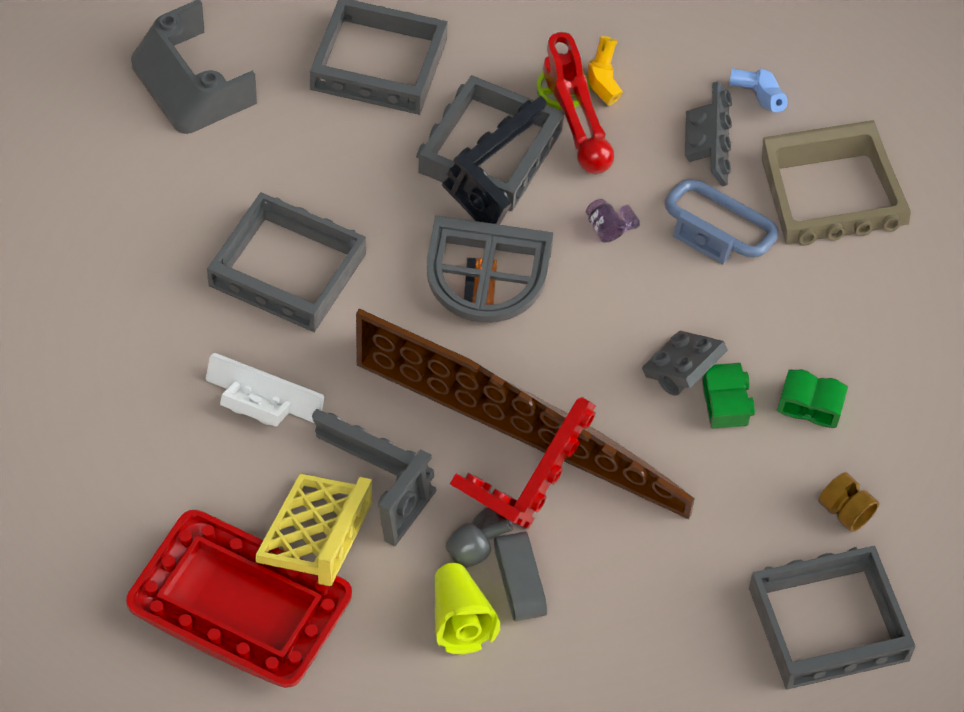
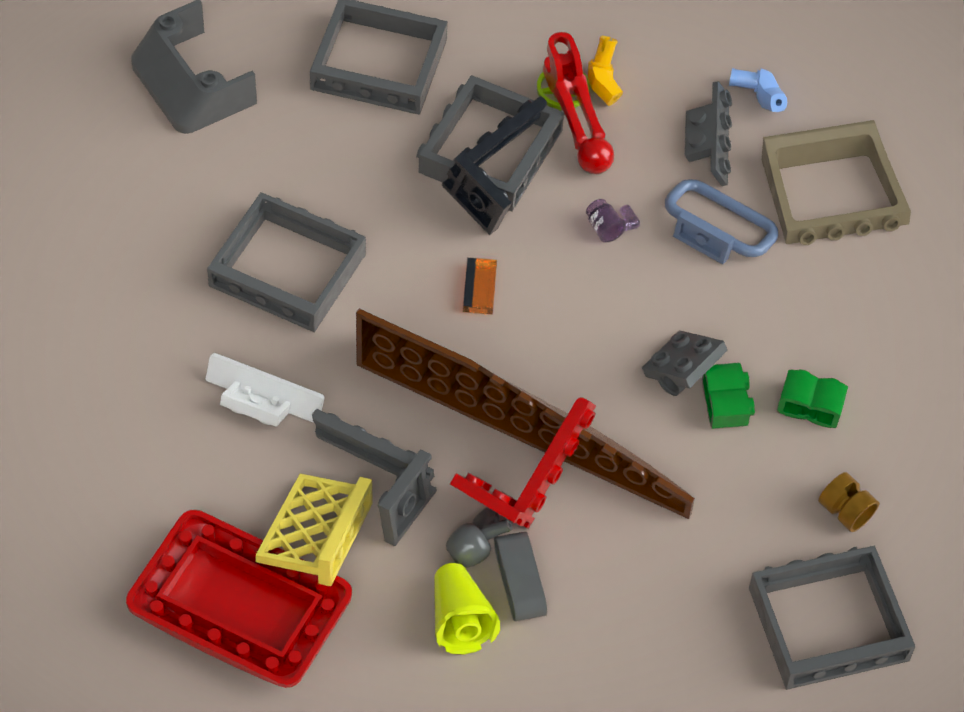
(491, 238): dark grey window -> none

